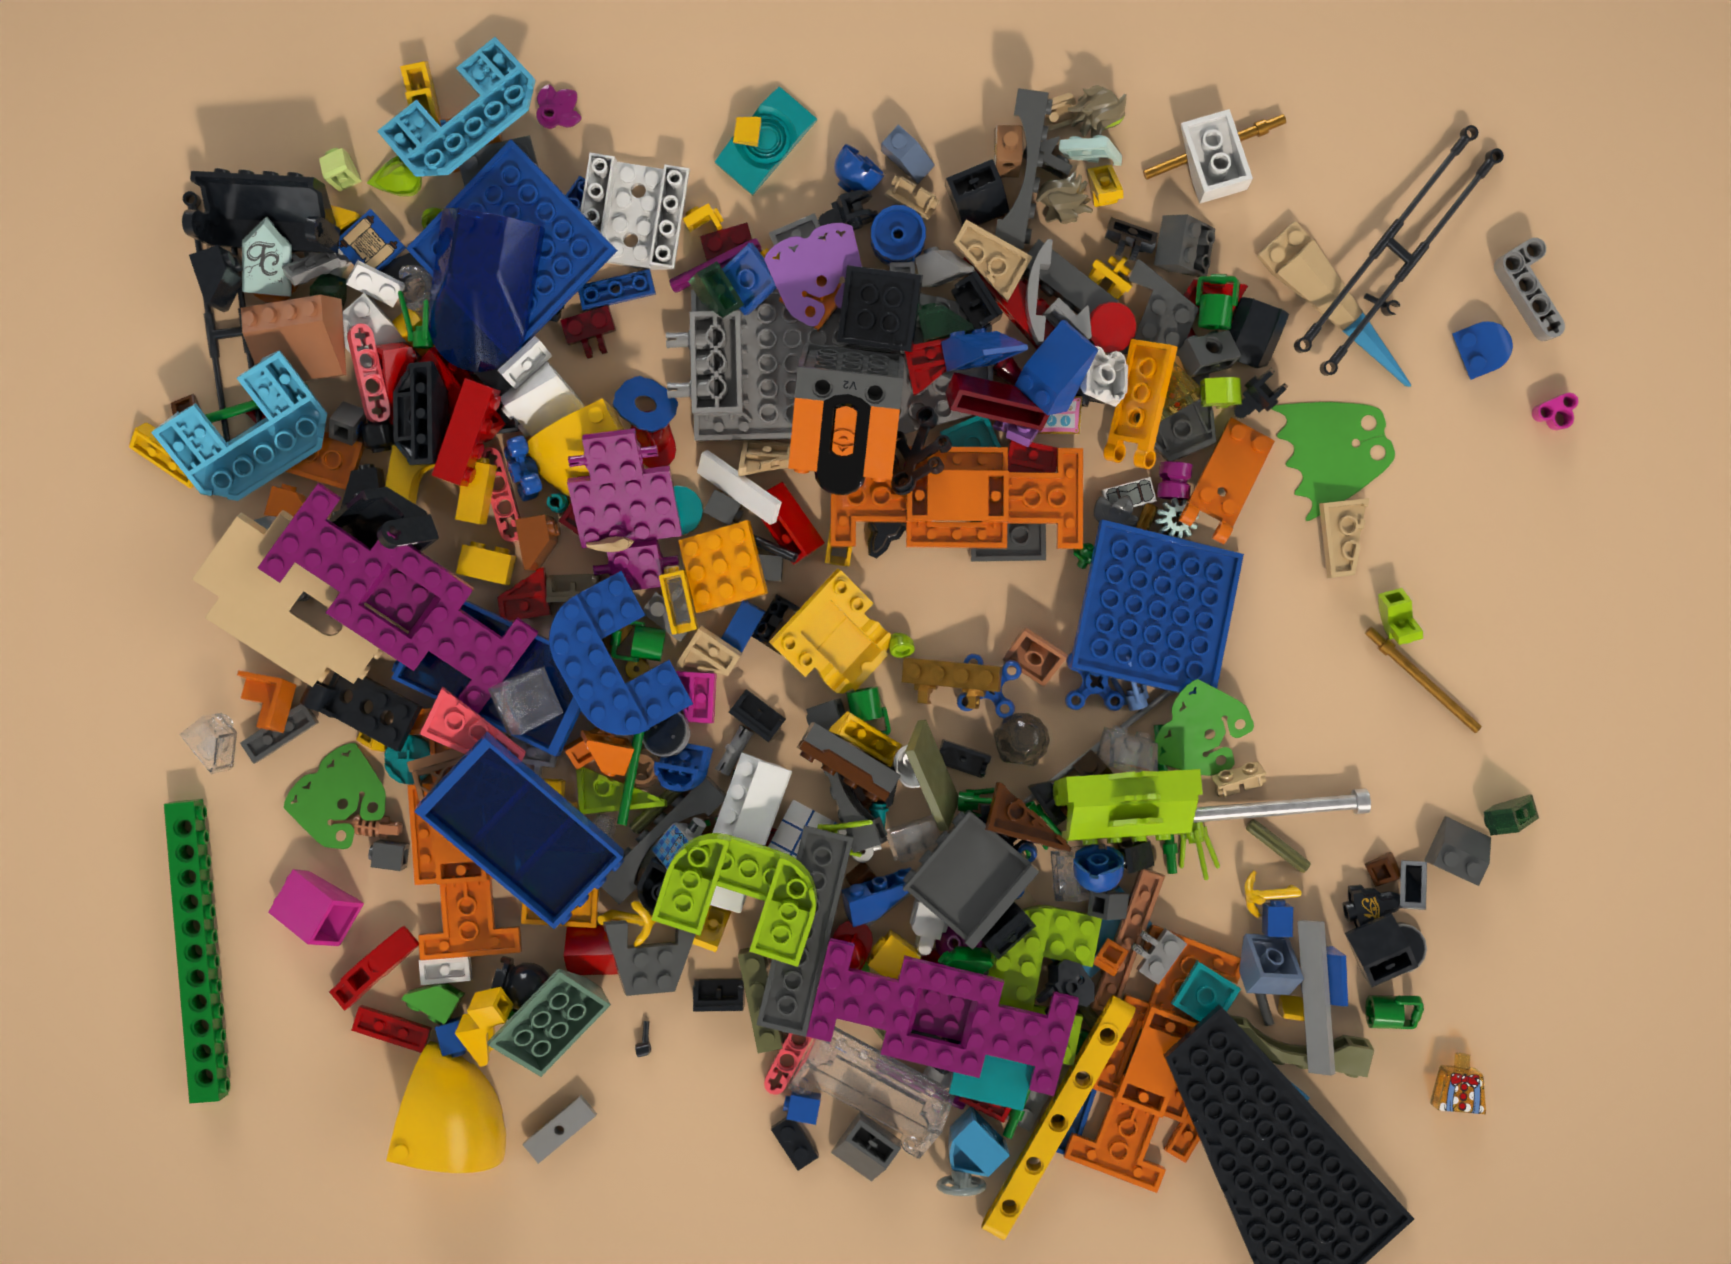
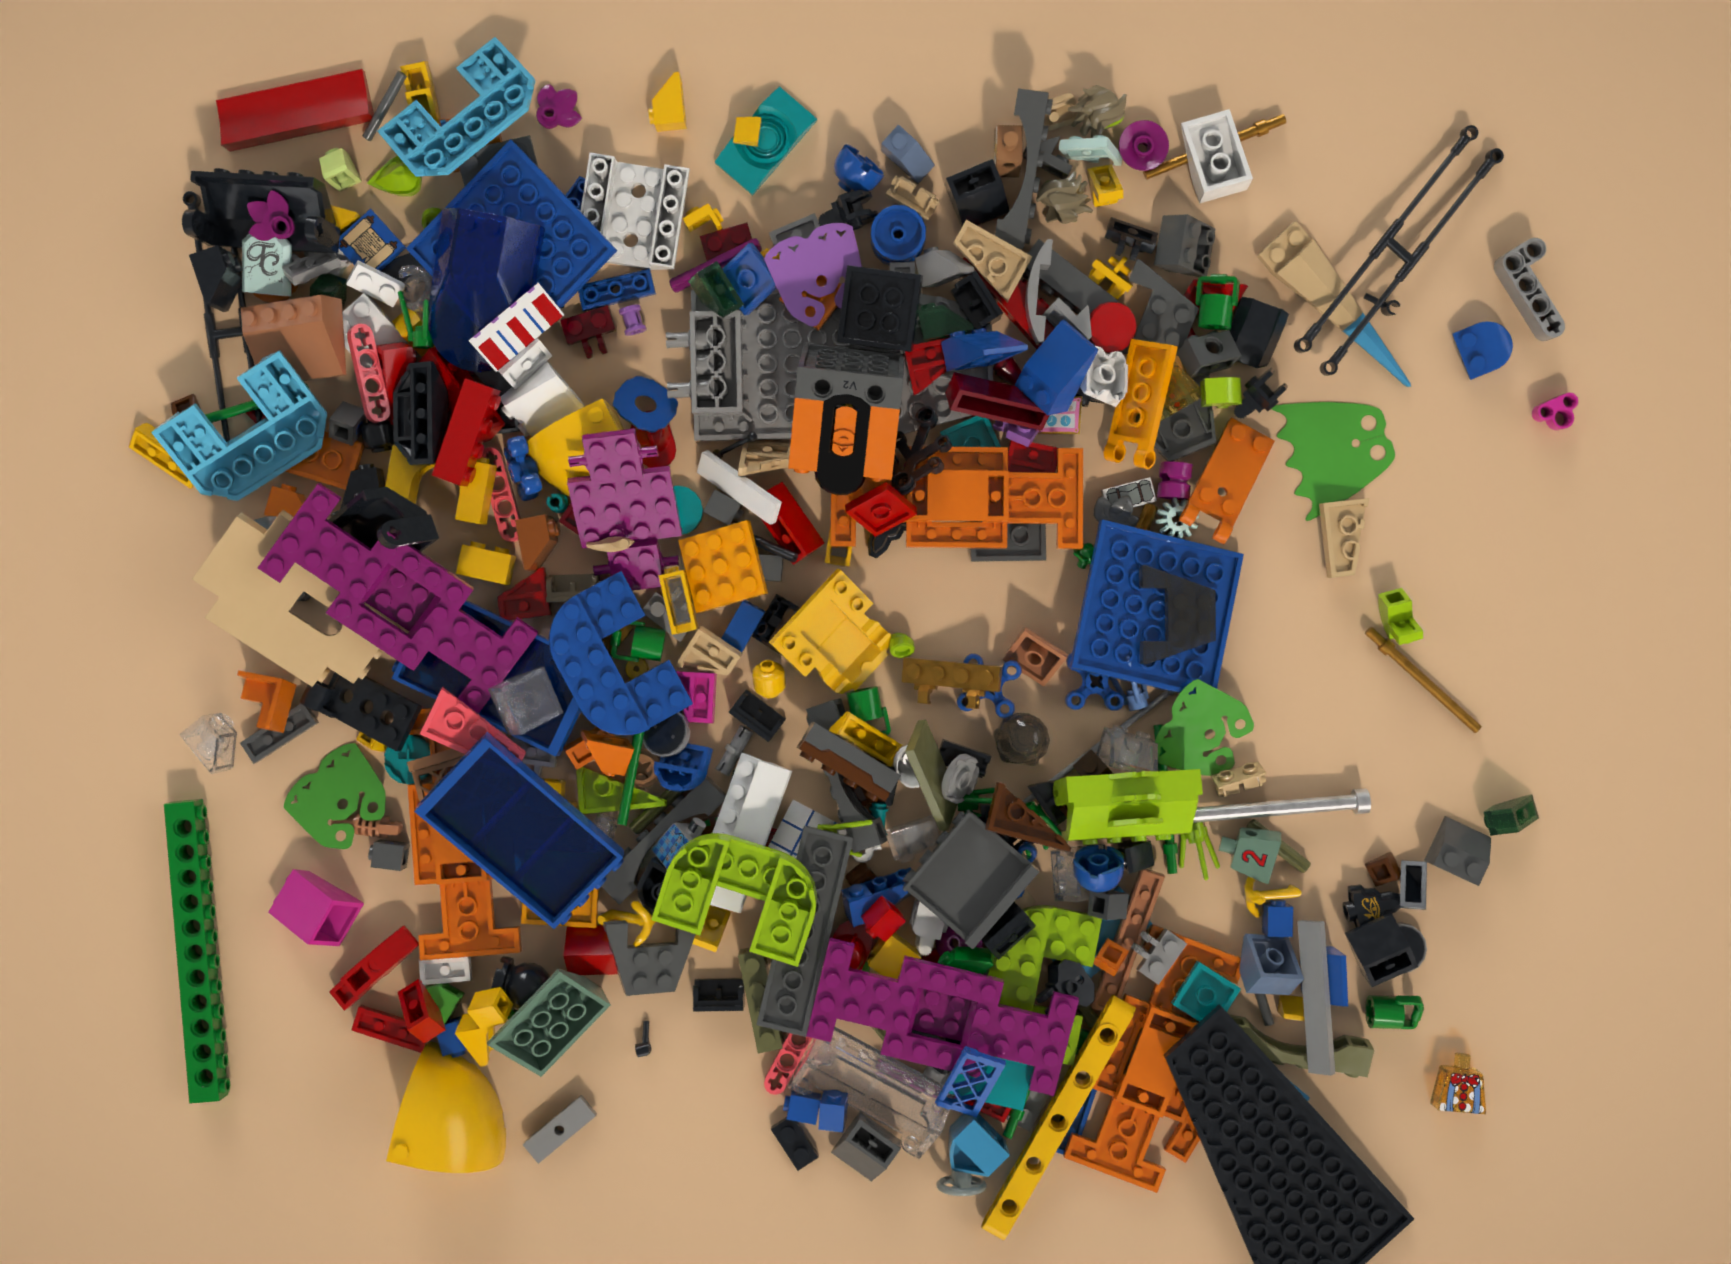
(267, 217): none -> magenta plate
(294, 110): none -> red arch
(384, 105): none -> dark grey piece
(420, 1012): none -> red slope
(516, 327): none -> sticker
(632, 320): none -> medium lavender bush
(669, 106): none -> yellow slope
(752, 436): none -> black hinge
(768, 679): none -> yellow head
(833, 1110): none -> blue brick
(880, 509): none -> red plate
(882, 919): none -> red brick
(960, 778): none -> light grey tile
(981, 1061): none -> blue window
(1151, 136): none -> magenta dish
(1188, 614): none -> clear smoke wing
(1253, 852): none -> sand green torso

